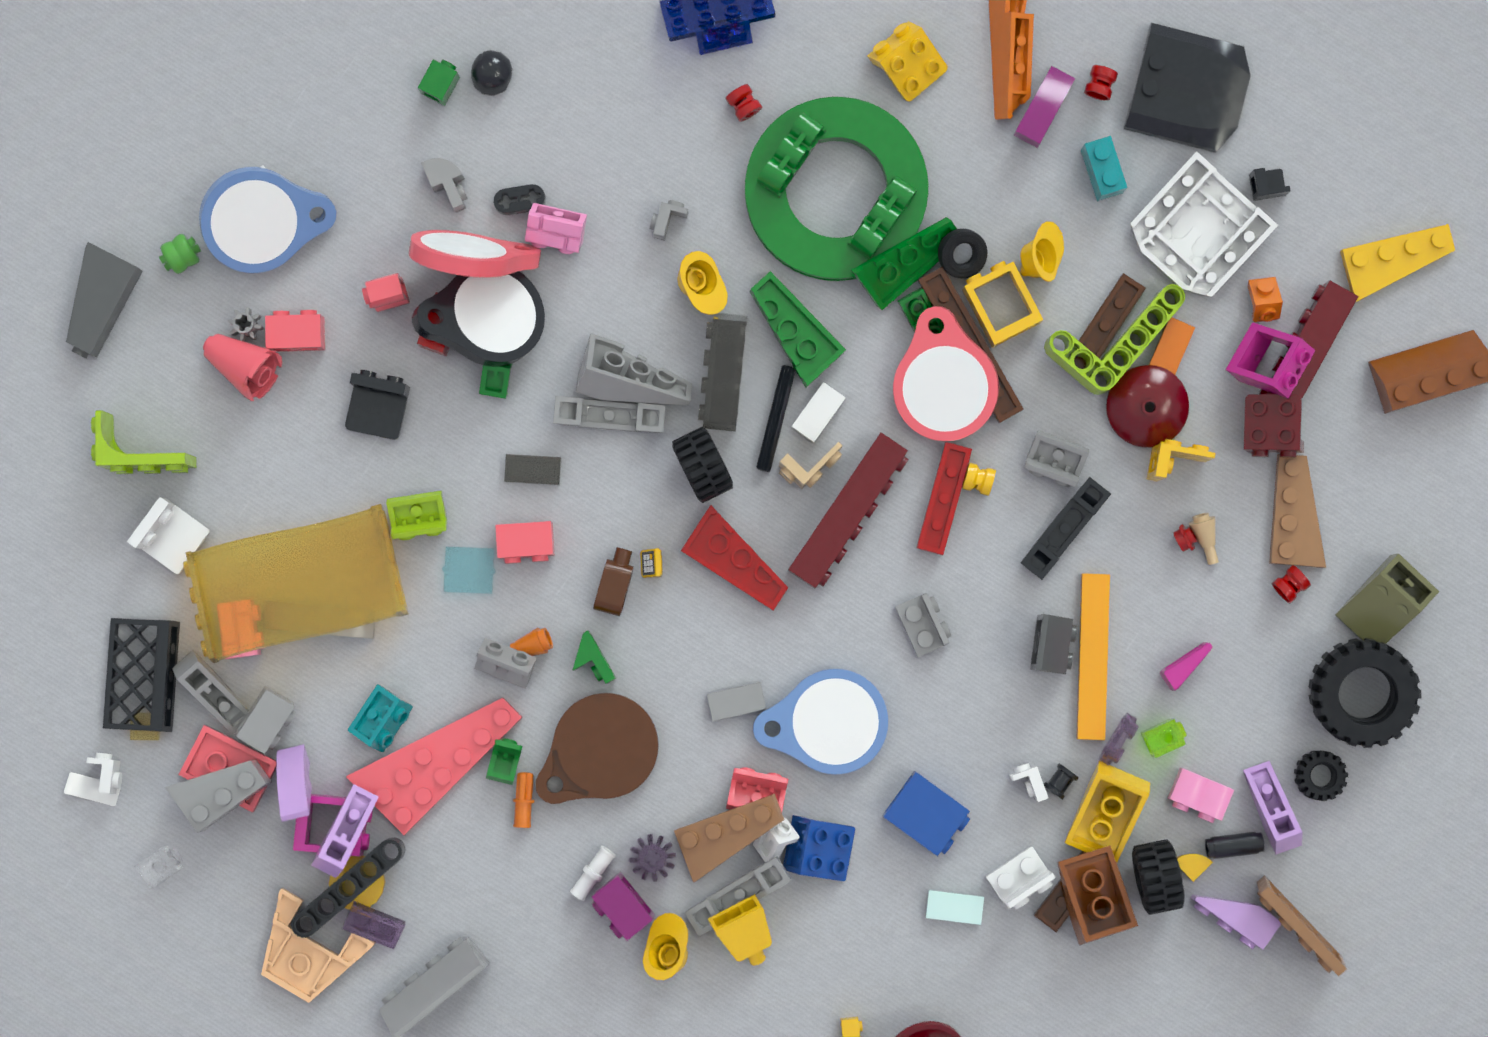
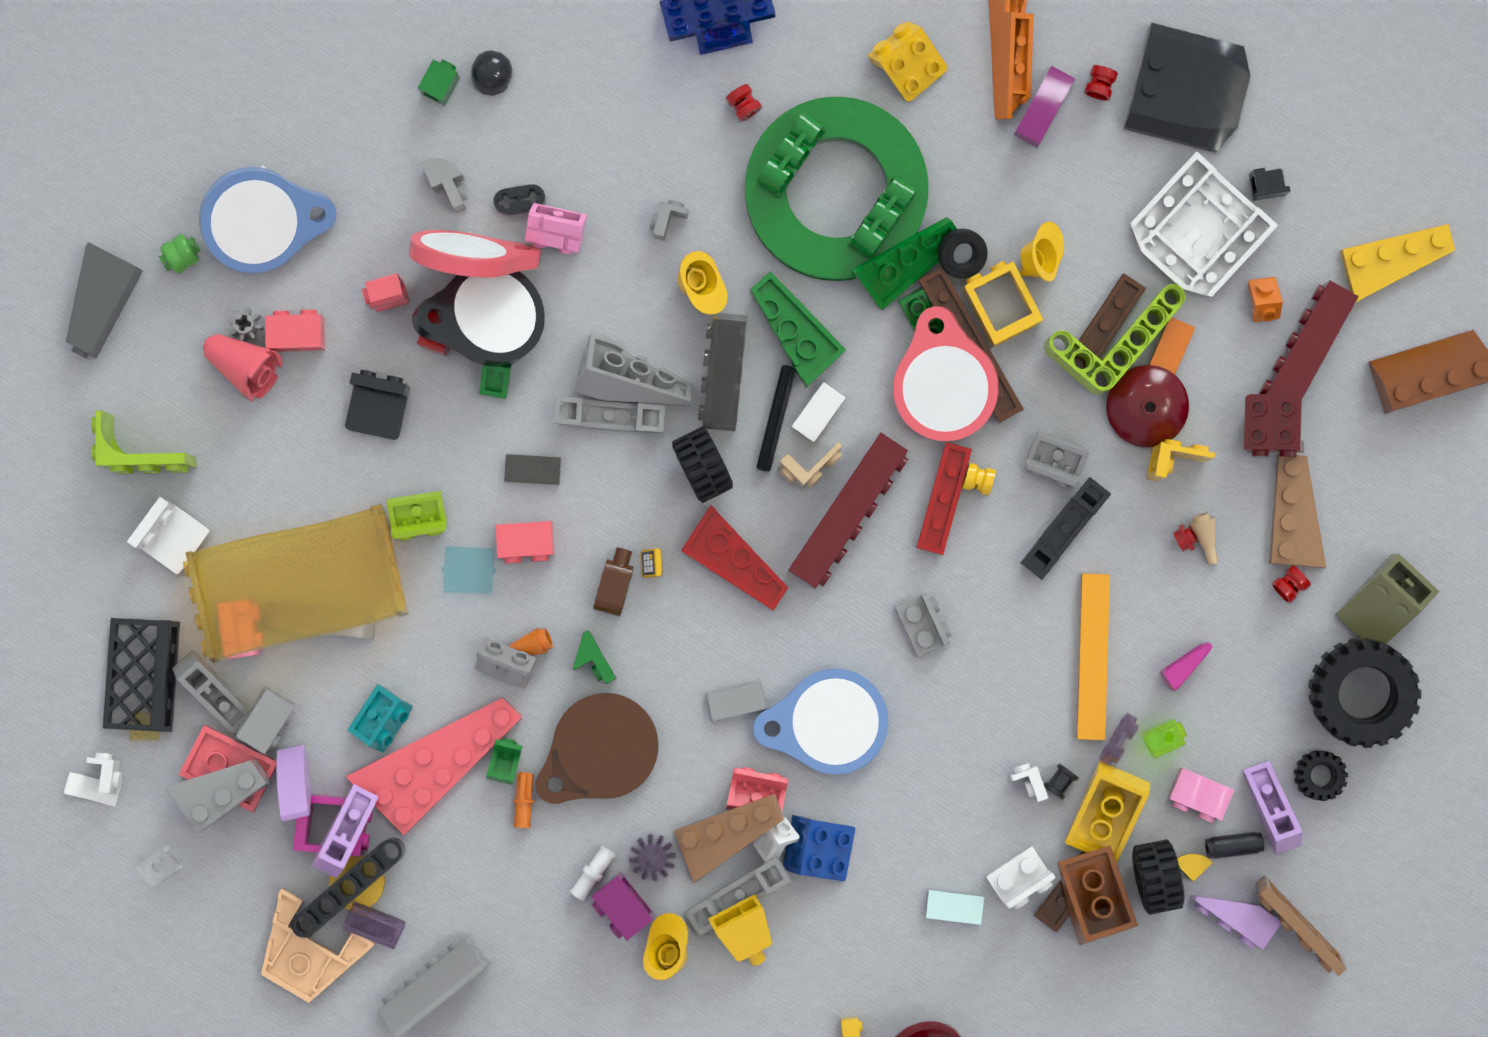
(927, 814): blue brick -> none
(1052, 644): dark grey slope -> none
(1103, 168): teal brick -> none
(1254, 348): dark pink window -> none

